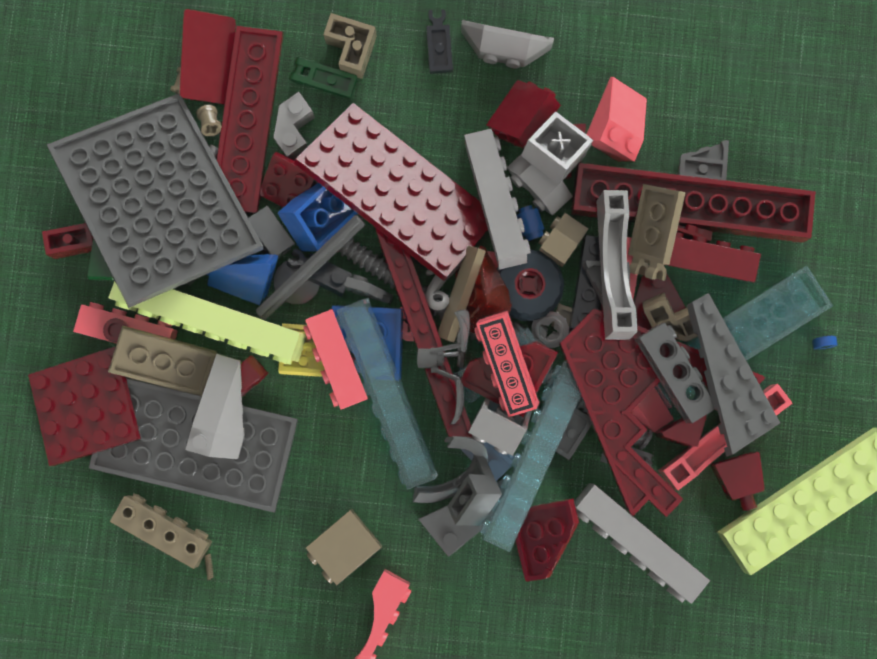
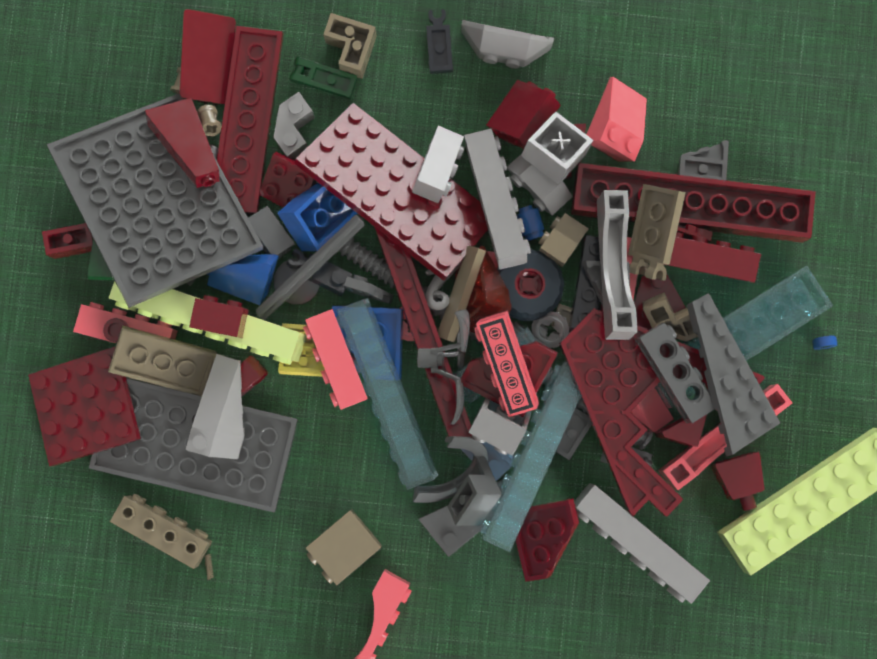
(184, 138): none -> dark red slope
(218, 317): none -> dark red brick
(439, 165): none -> brick

